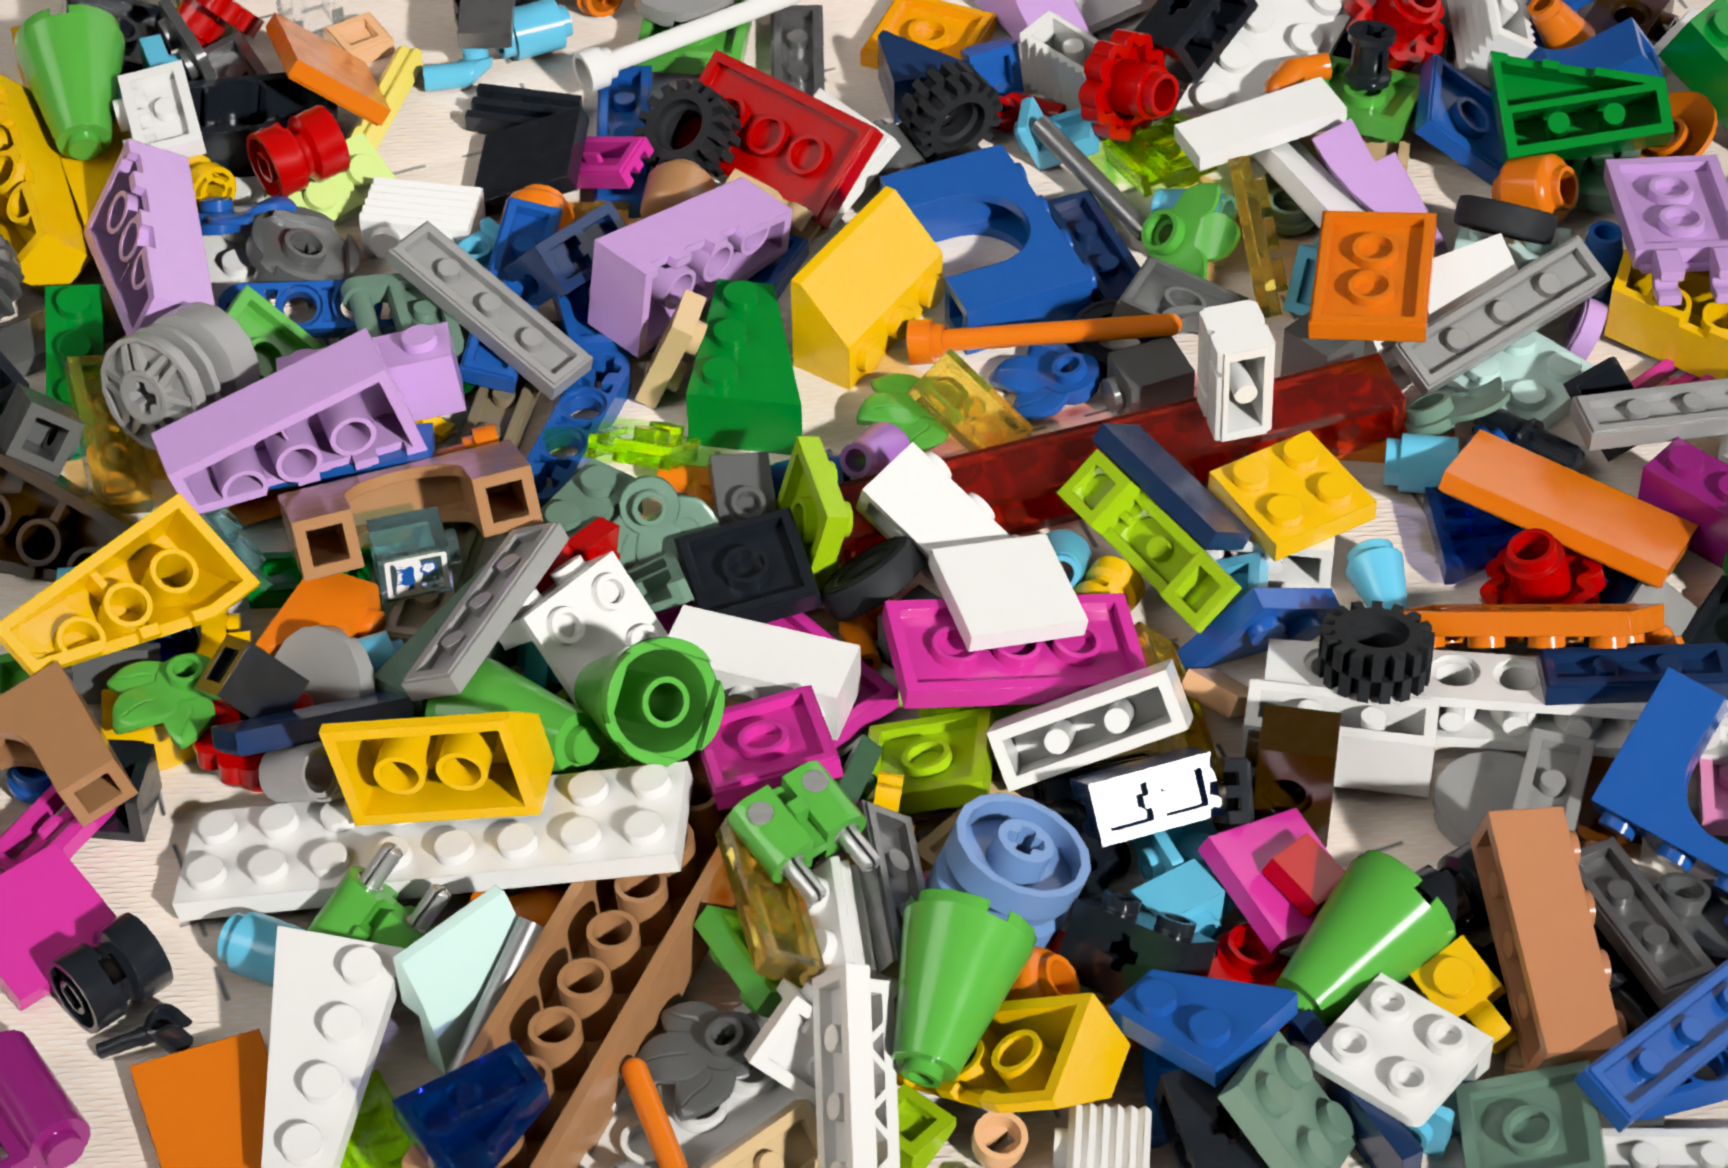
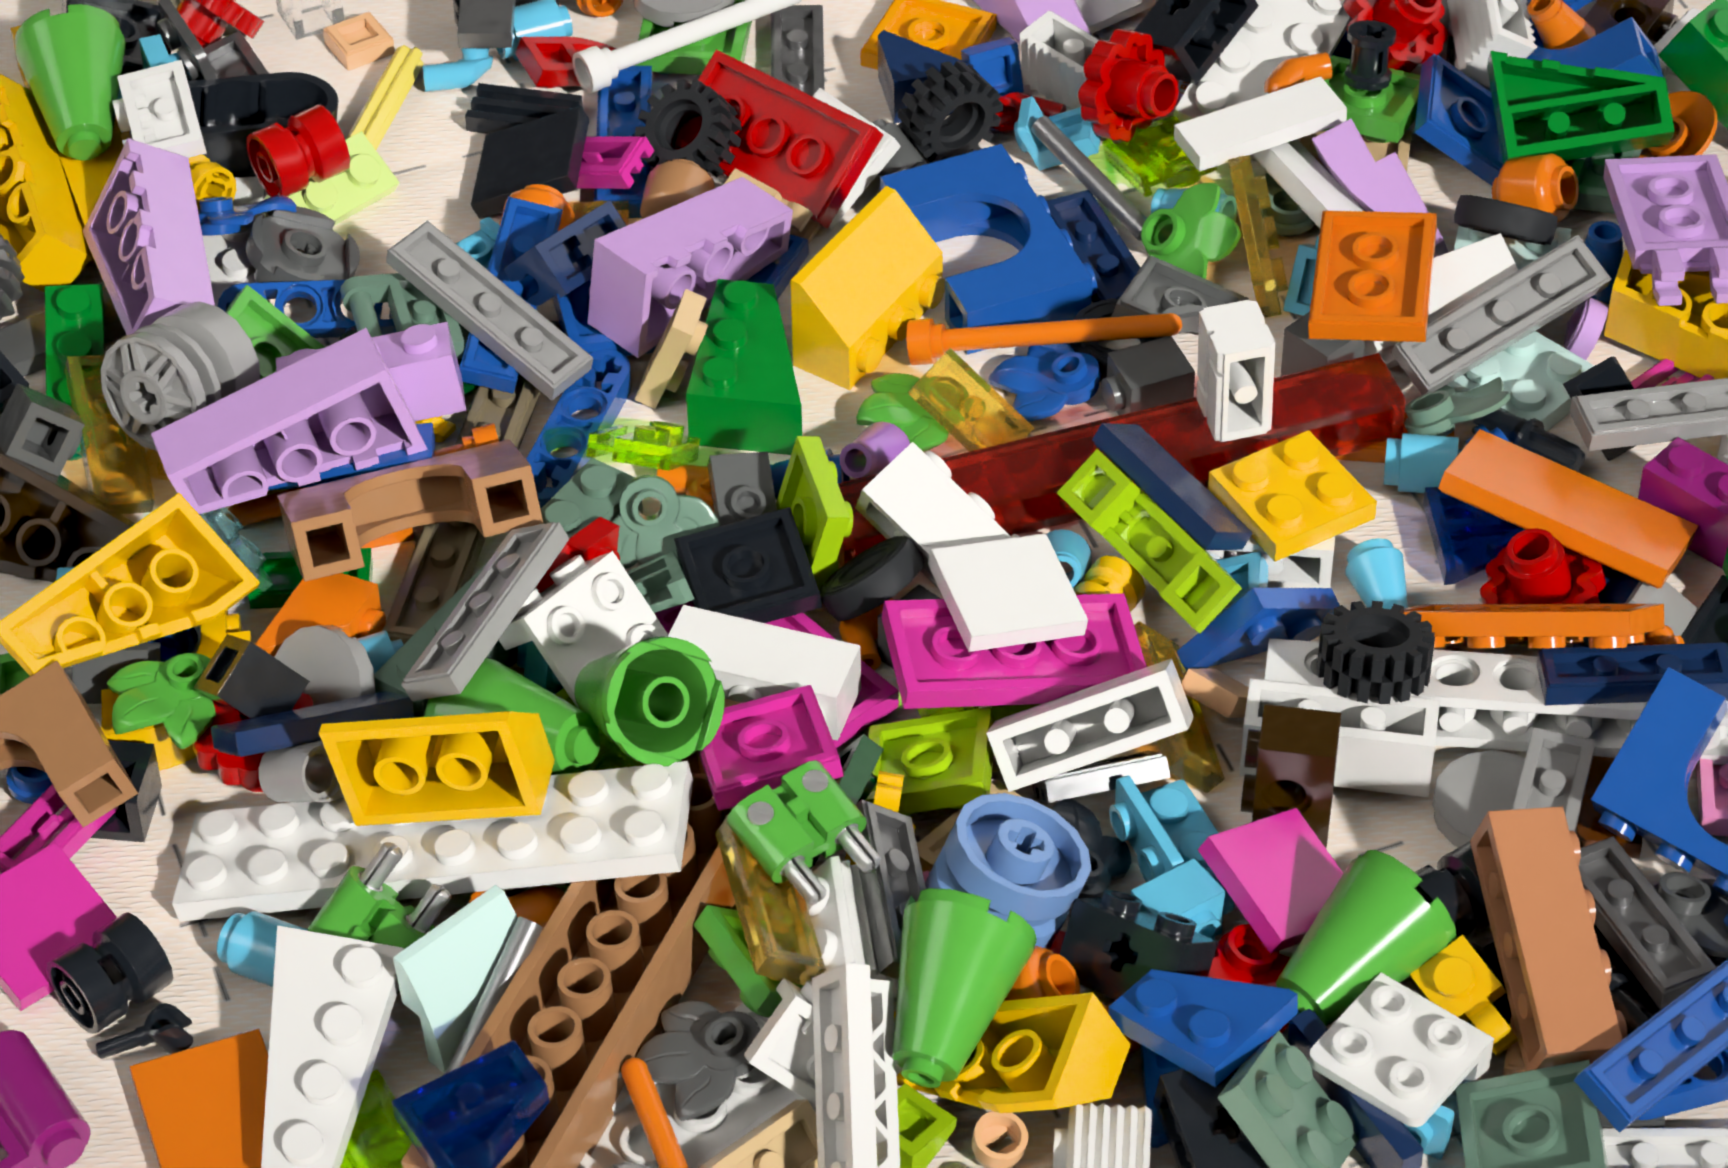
(327, 70): orange tile -> none
(401, 206): white brick -> none
(412, 554): clear light blue brick -> none
(550, 58): none -> red plate
(1148, 795): hinge -> none
(1229, 790): black tile -> none
(1304, 874): red tile -> none

